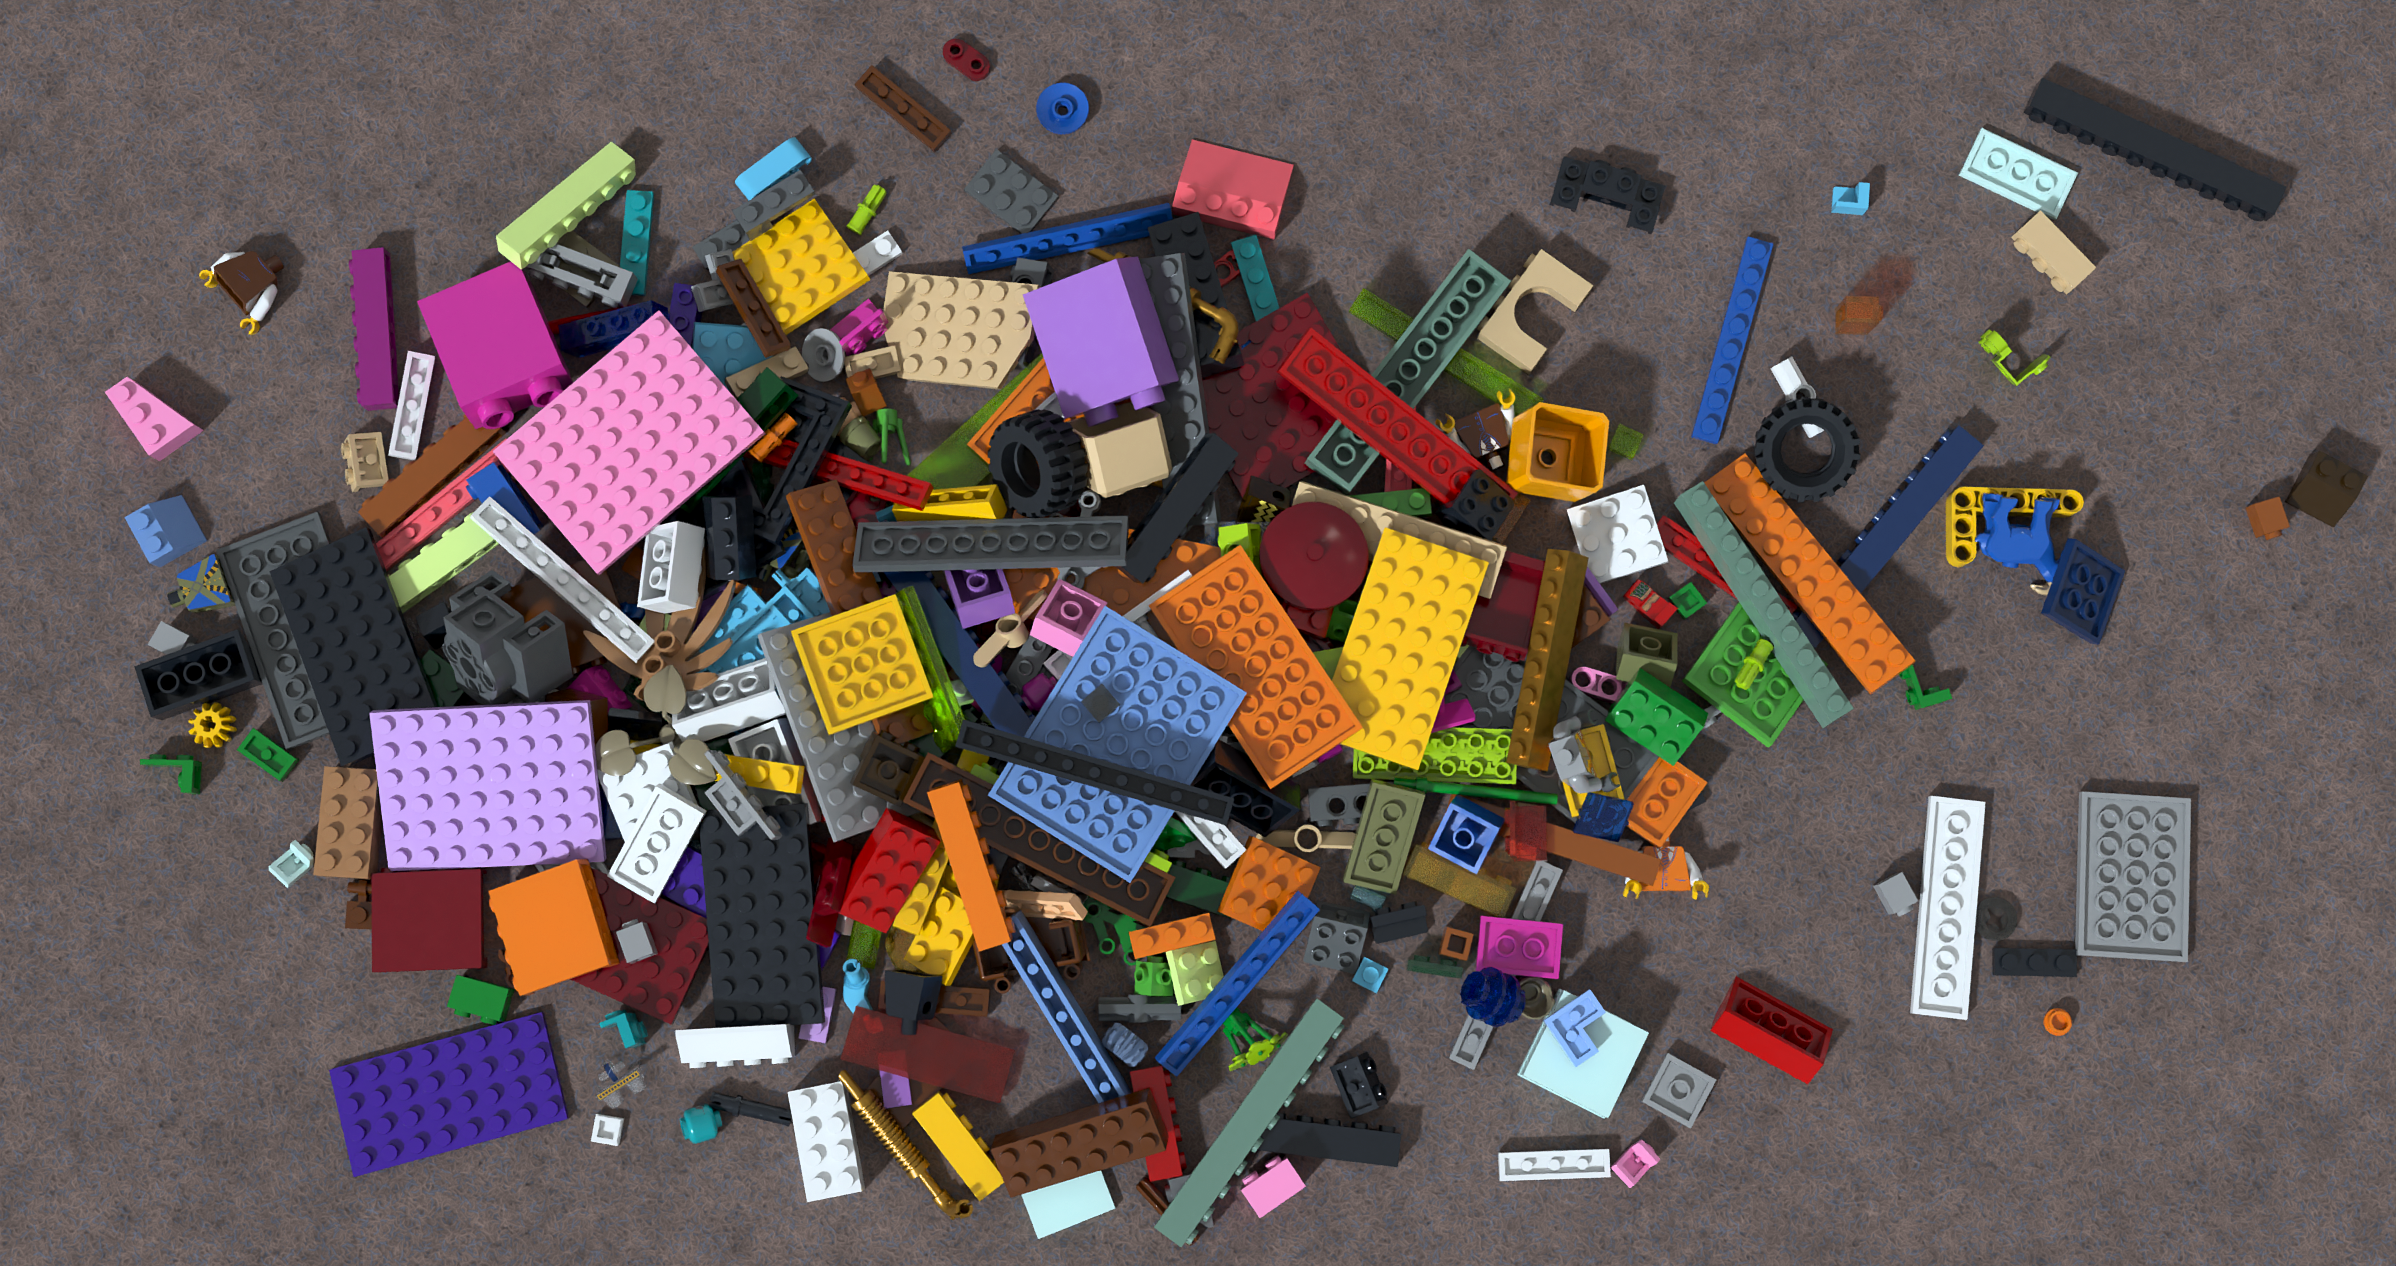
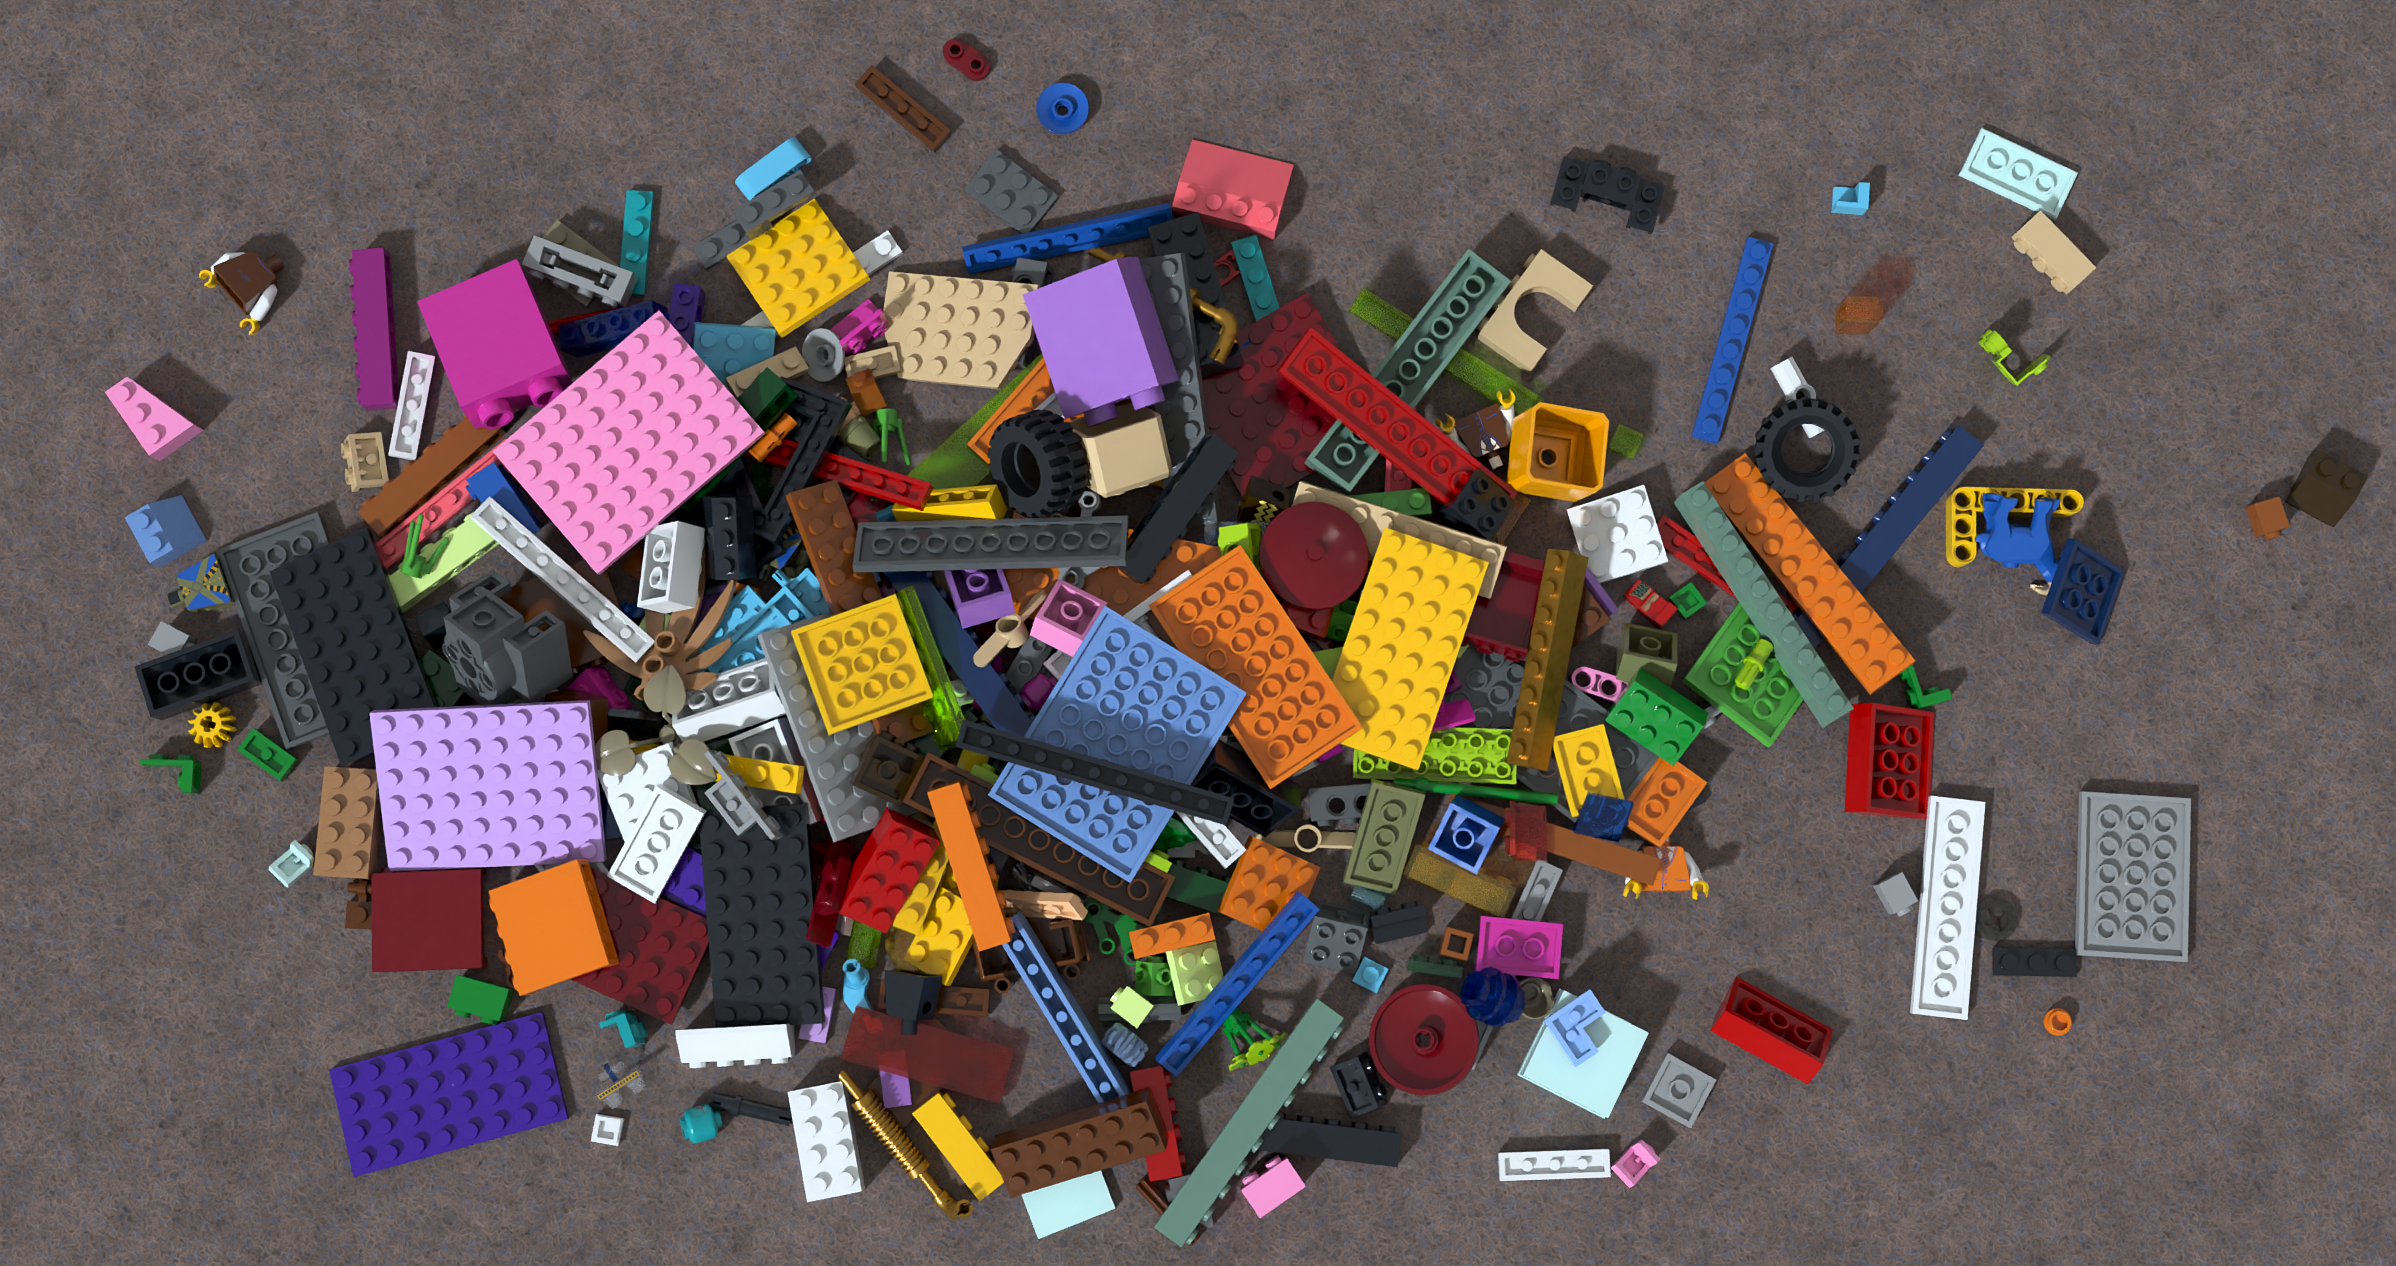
(414, 564): none -> bright green plant
(566, 205): yellowish green brick -> none
(636, 941): light grey brick -> none
(713, 293): light grey tile -> none
(753, 308): reddish brown plate -> none
(867, 209): lime axle -> none
(1100, 703): clear smoke plate -> none
(1131, 1006): none -> yellowish green brick
(1423, 1040): none -> dark red dish
(1573, 758): light grey torso -> none
(1889, 761): none -> red slope
(2154, 150): black brick -> none

